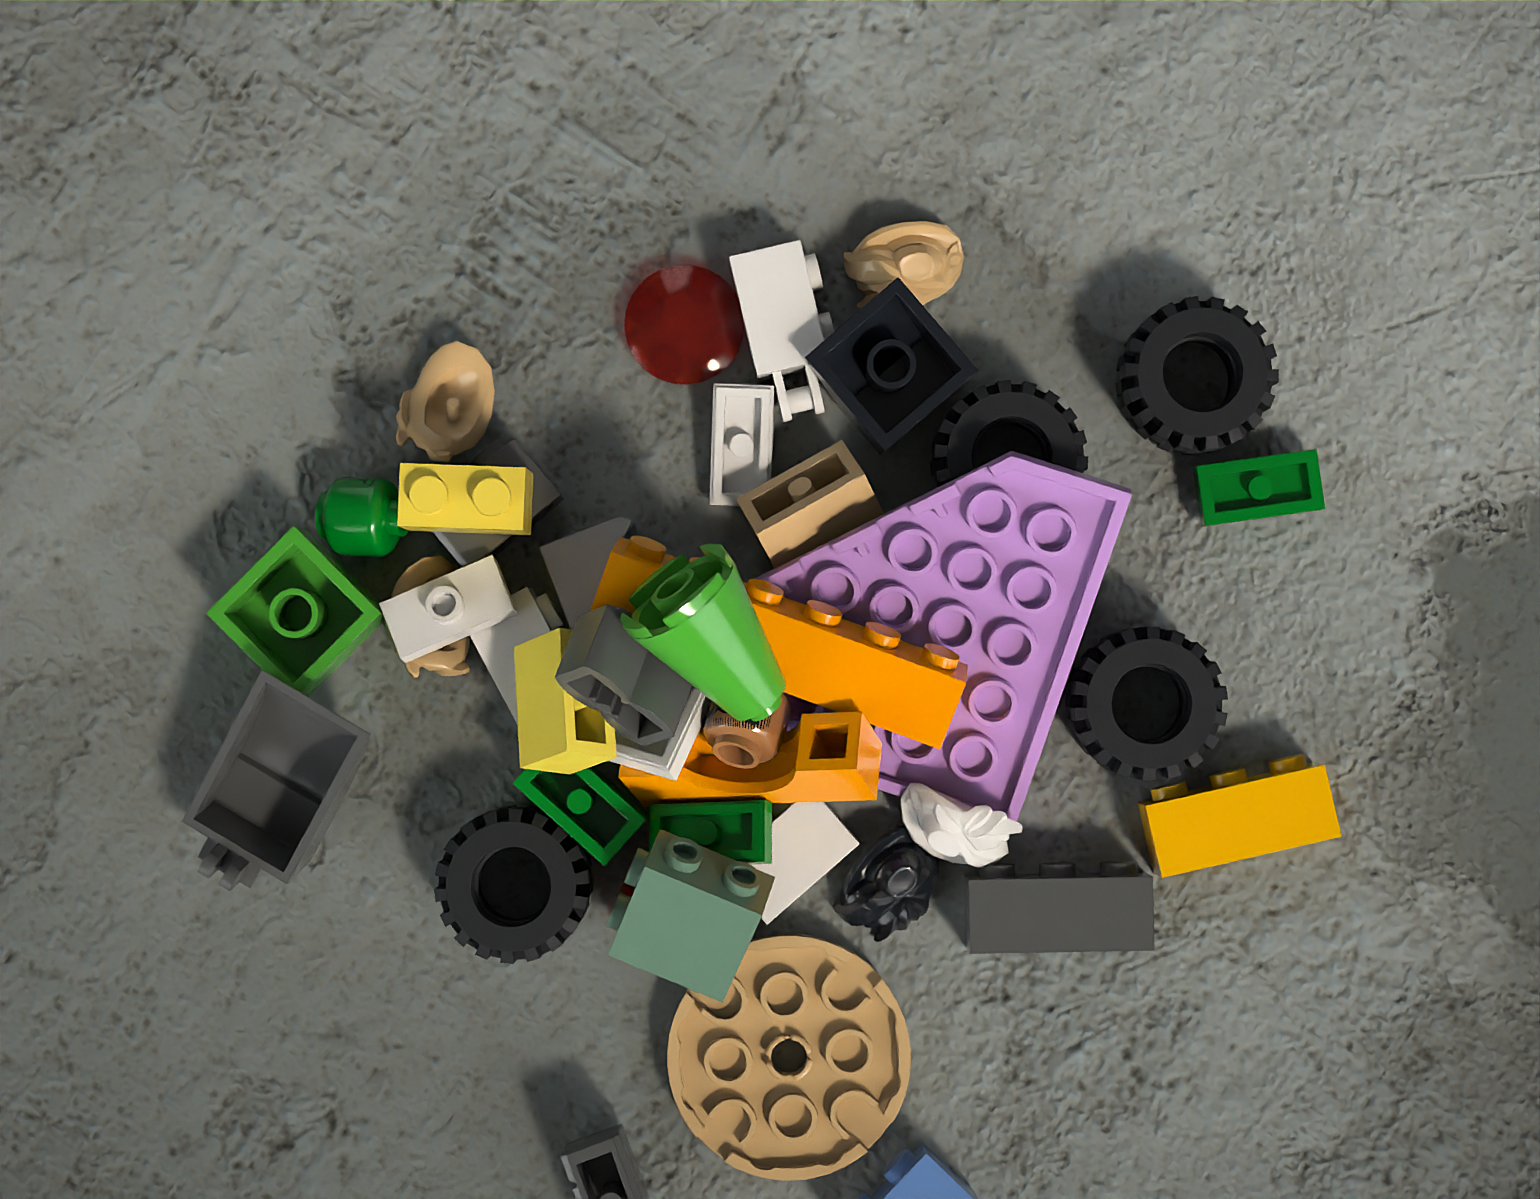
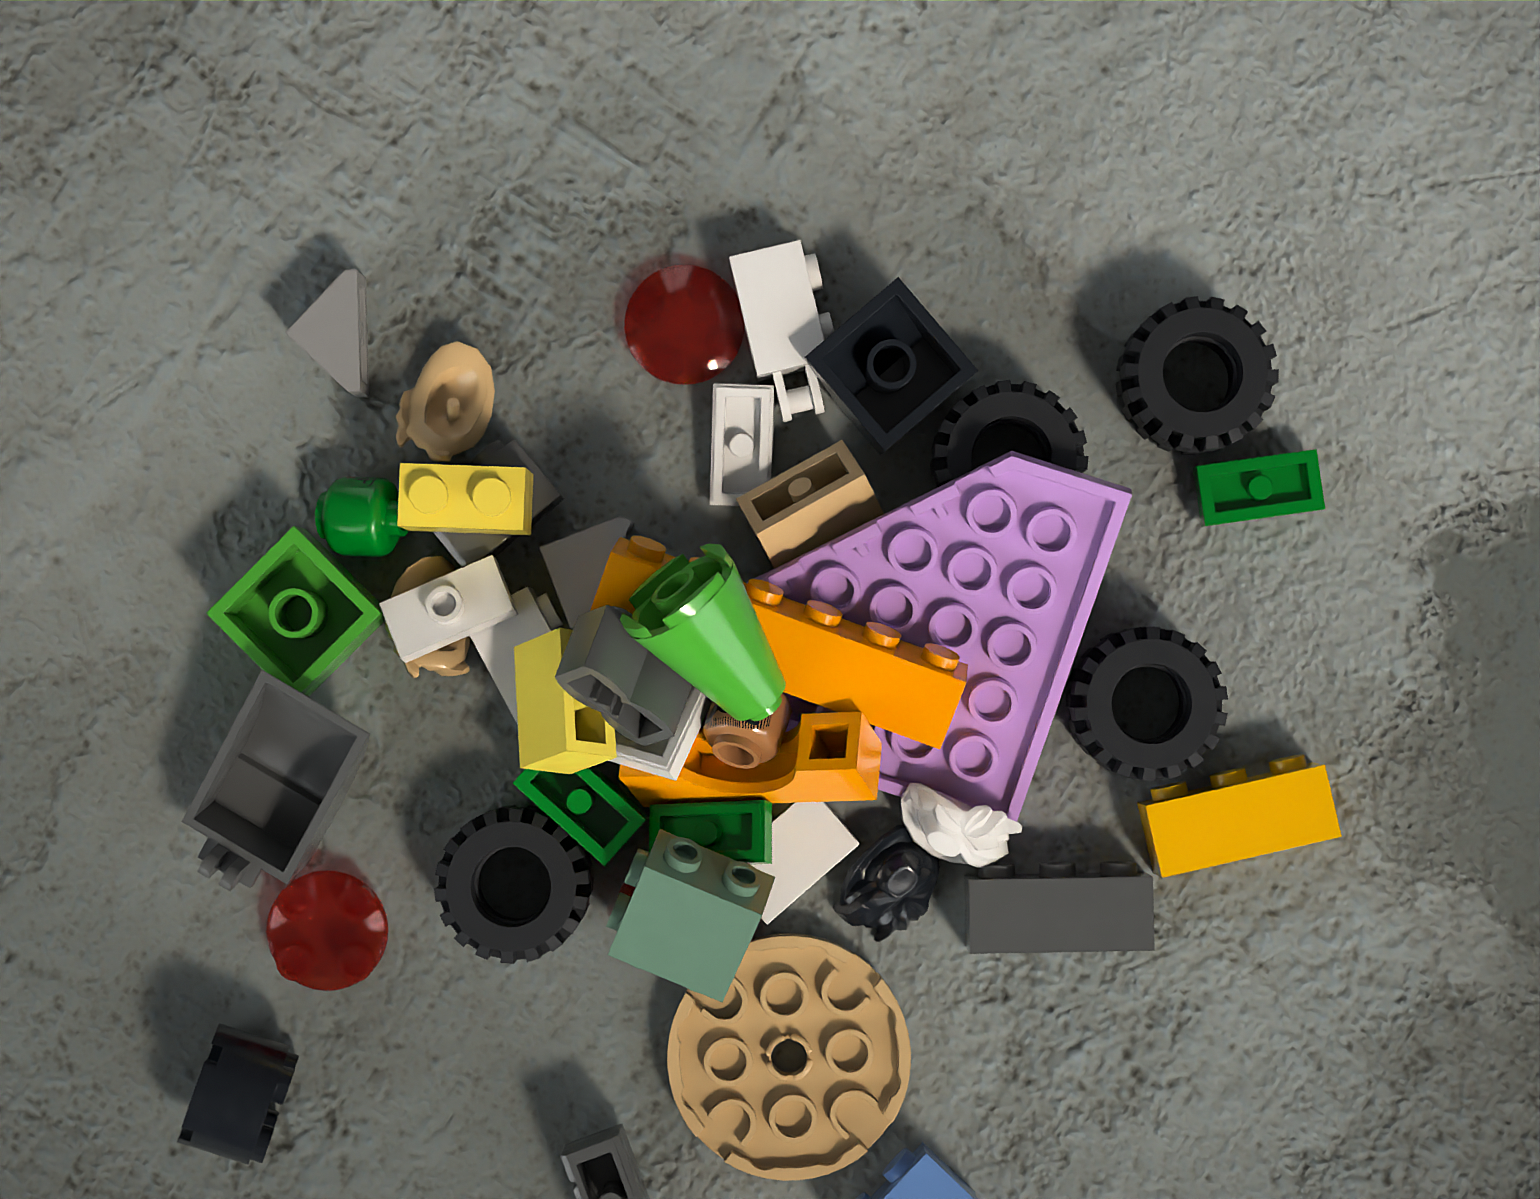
(234, 1095): none -> black brick
(327, 930): none -> clear red dish
(337, 332): none -> light grey slope
(919, 253): tan hat -> none

